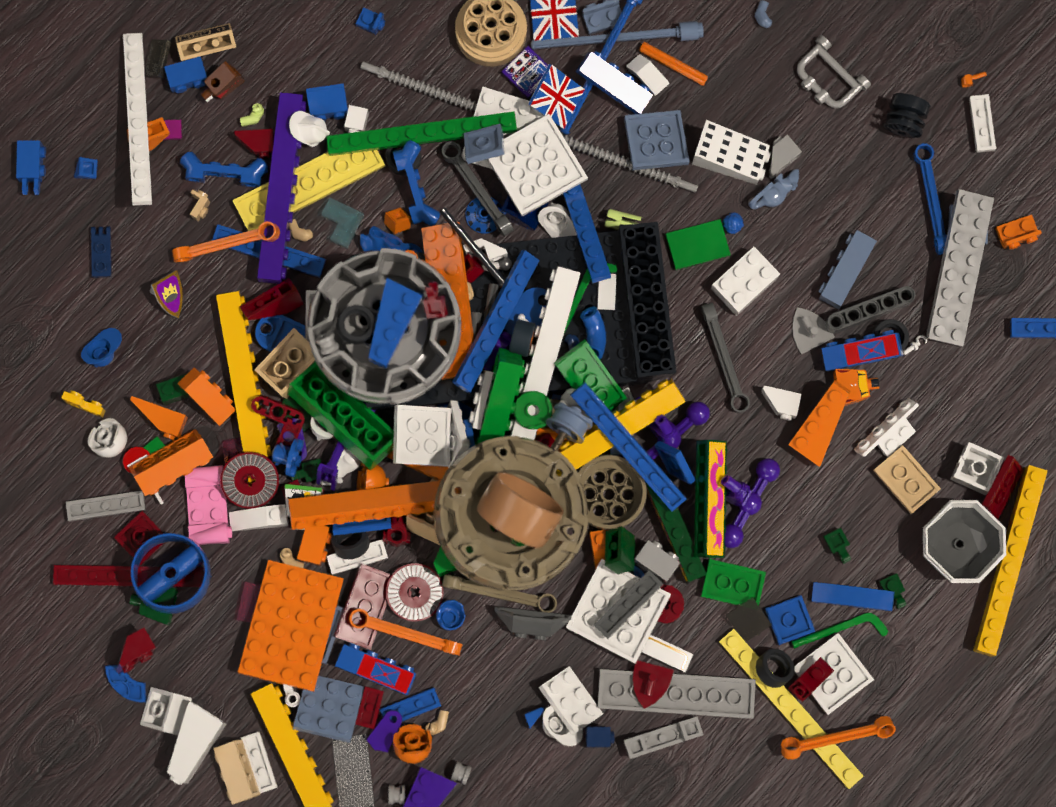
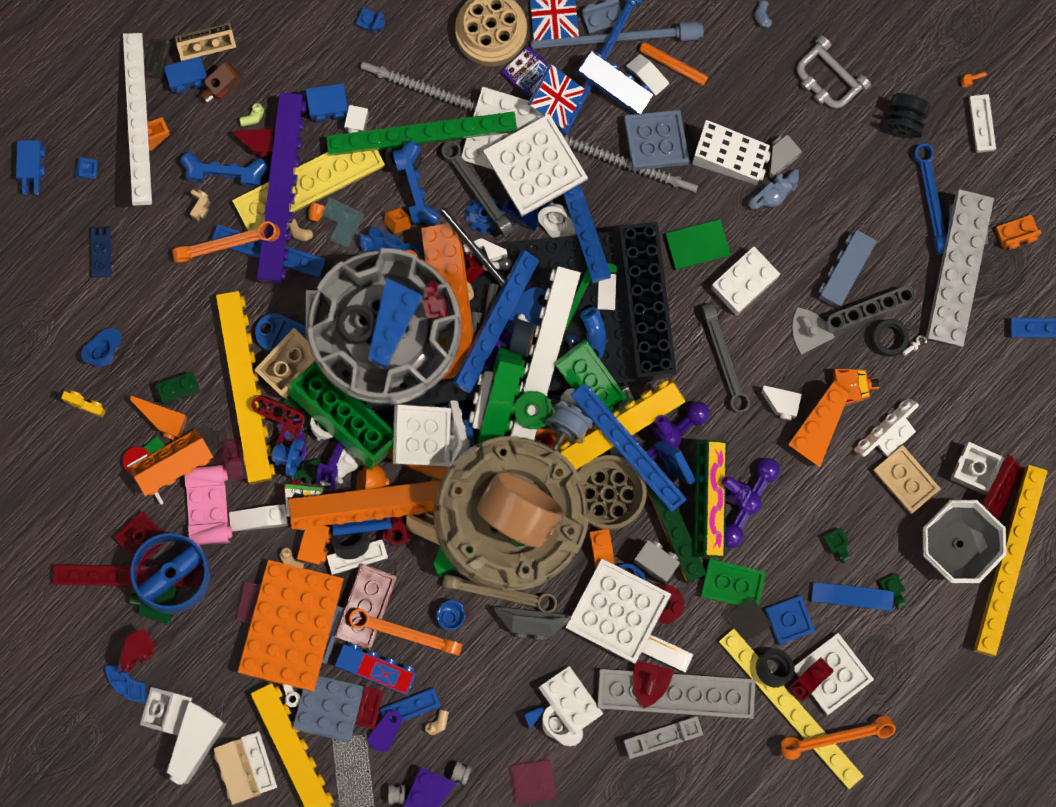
(105, 506): light grey plate -> none
(108, 438): white cylinder -> none
(169, 293): shield -> none
(175, 129): magenta tile -> none
(207, 395): orange brick -> none
(240, 491): piece -> none
(274, 302): dark red slope -> none
(308, 128): white piece -> none
(315, 211): none -> orange hose
(326, 343): light grey wheel -> none
(412, 743): orange cylinder -> none
(414, 576): piece -> none
(484, 143): sand blue plate -> none
(534, 782): none -> clear pink tile
(599, 737): dark blue brick -> none
(617, 215): yellowish green arm -> none
(619, 550): dark green brick -> none
(628, 604): dark grey plate -> none
(733, 223): blue piece -> none
(862, 352): blue brick -> none
(867, 617): green piece -> none

